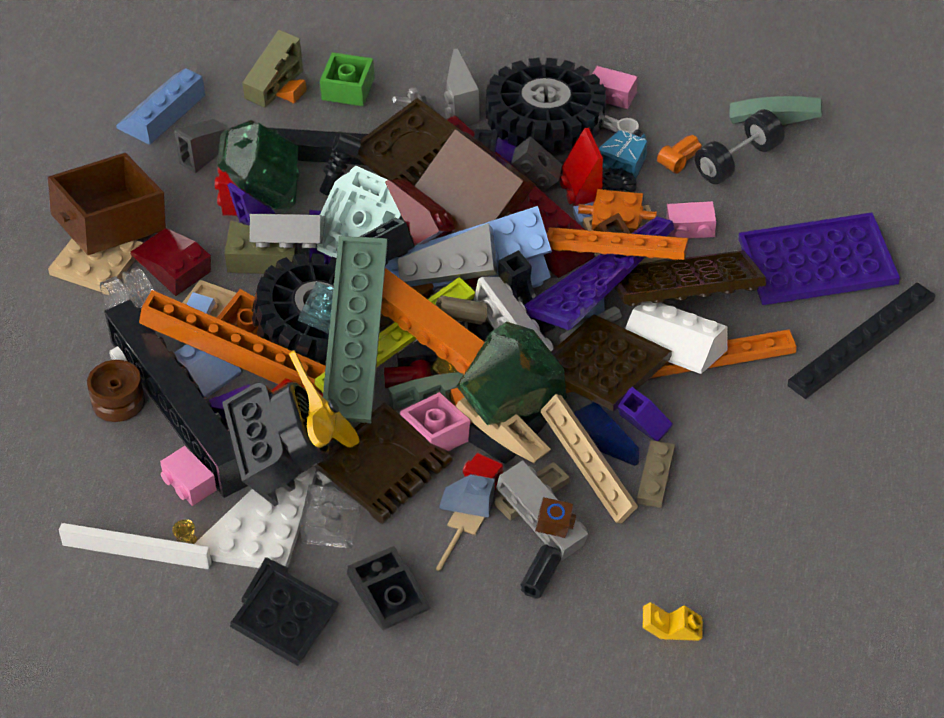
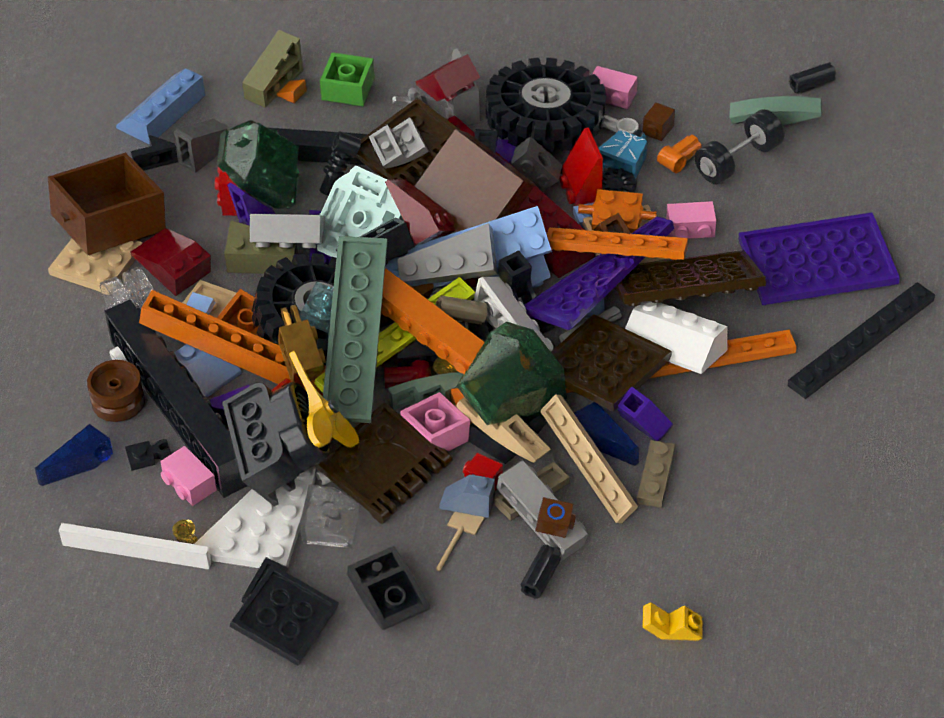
(78, 455): none -> clear blue slope
(144, 454): none -> black plate
(156, 155): none -> black slope
(302, 340): none -> pearl gold brick
(398, 144): none -> light grey slope
(449, 79): none -> dark red slope
(658, 121): none -> reddish brown brick
(812, 77): none -> black axle

